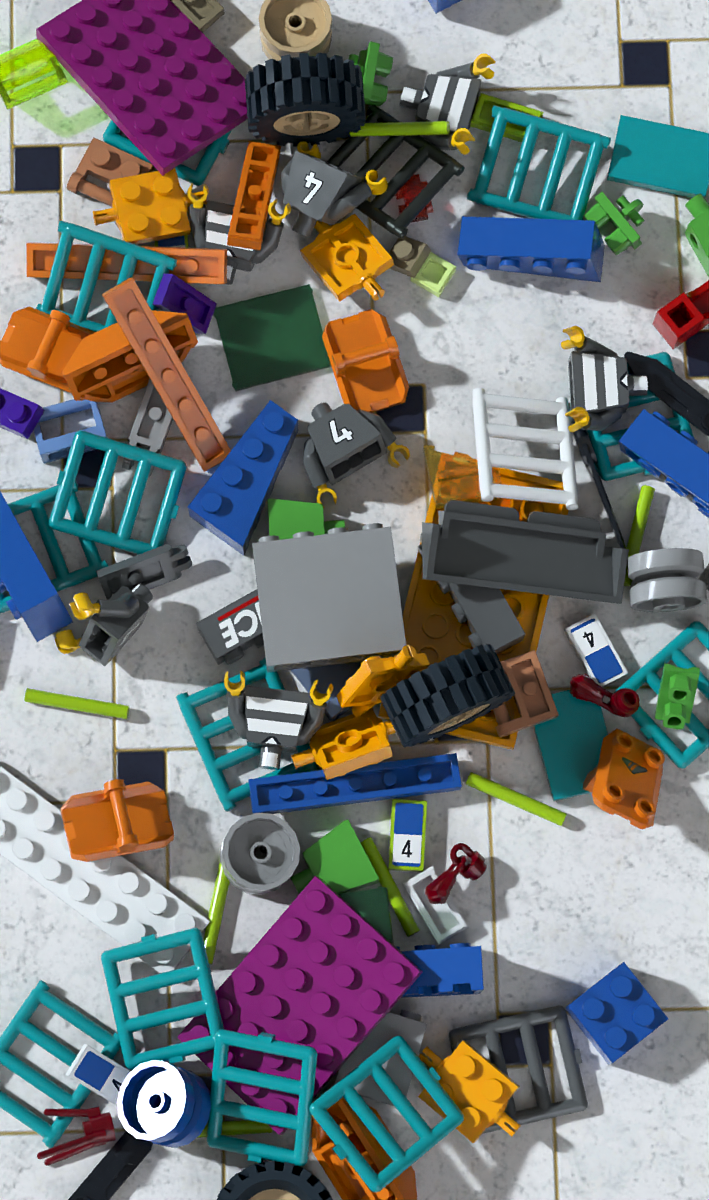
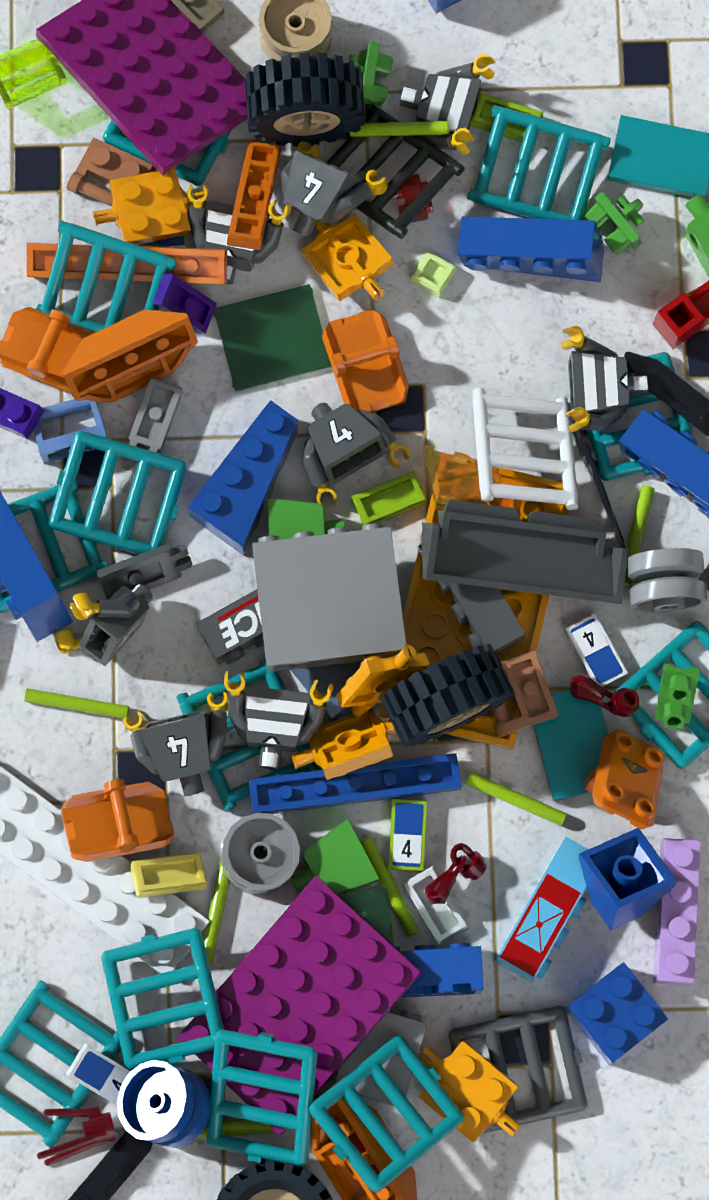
(167, 373): orange plate -> none
(168, 875): none -> light yellow tile
(181, 744): none -> dark grey torso
(389, 499): none -> lime tile
(409, 256): dark tan plate -> none
(546, 915): none -> brick
(625, 878): none -> blue slope
(678, 914): none -> lavender brick

